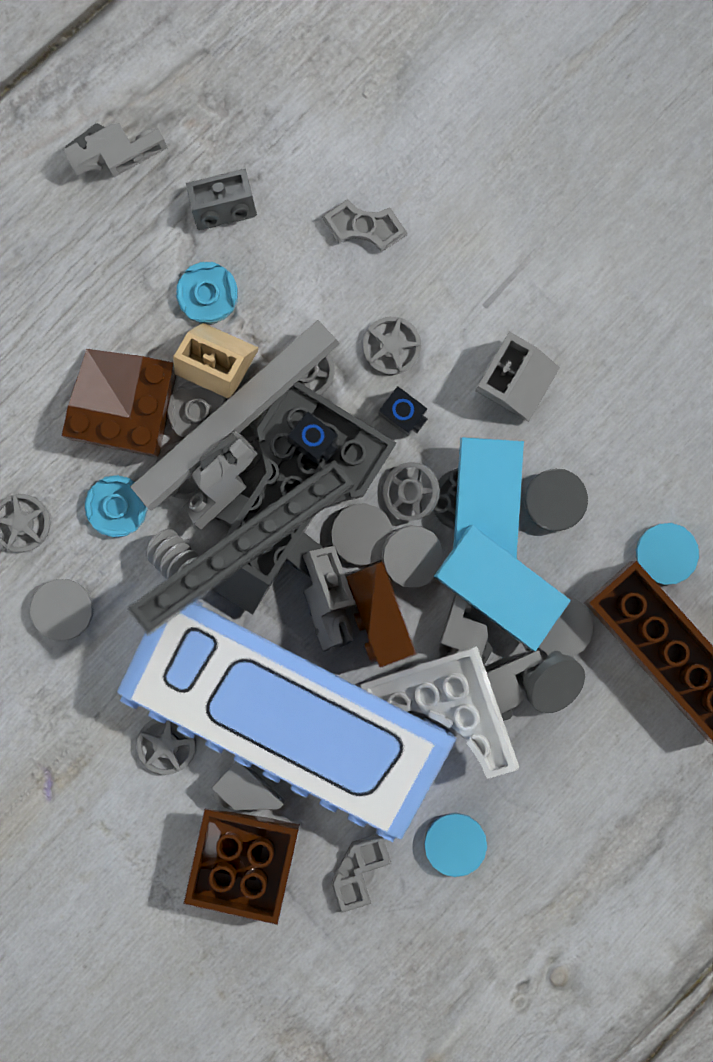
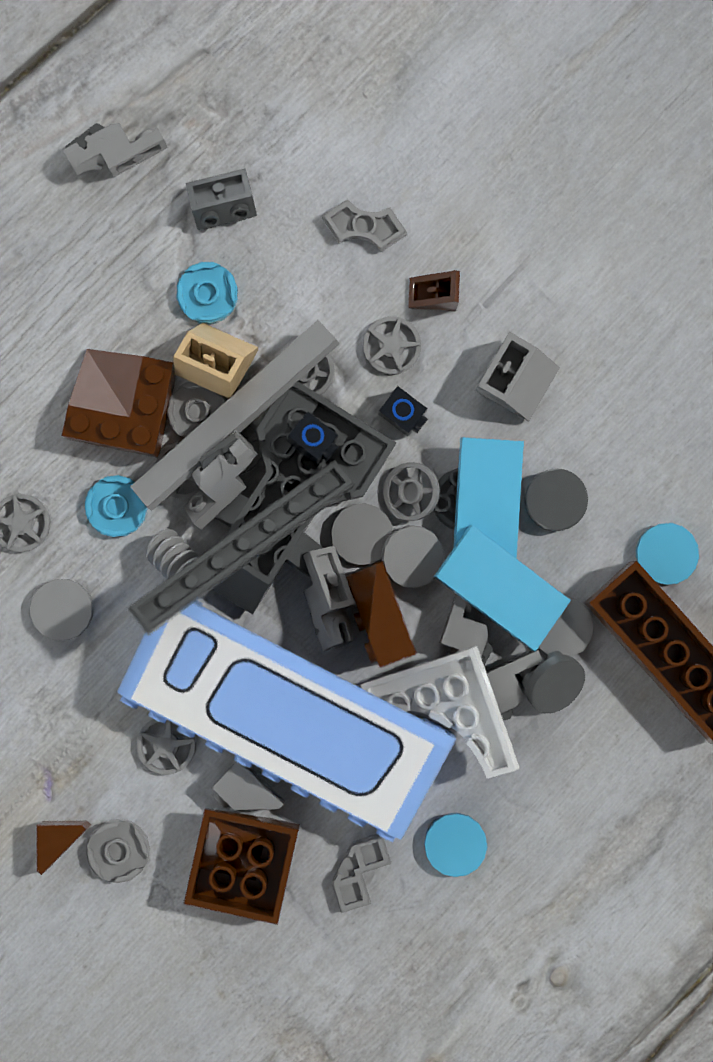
(55, 839): none -> reddish brown slope
(118, 850): none -> light grey tile
(435, 291): none -> reddish brown slope

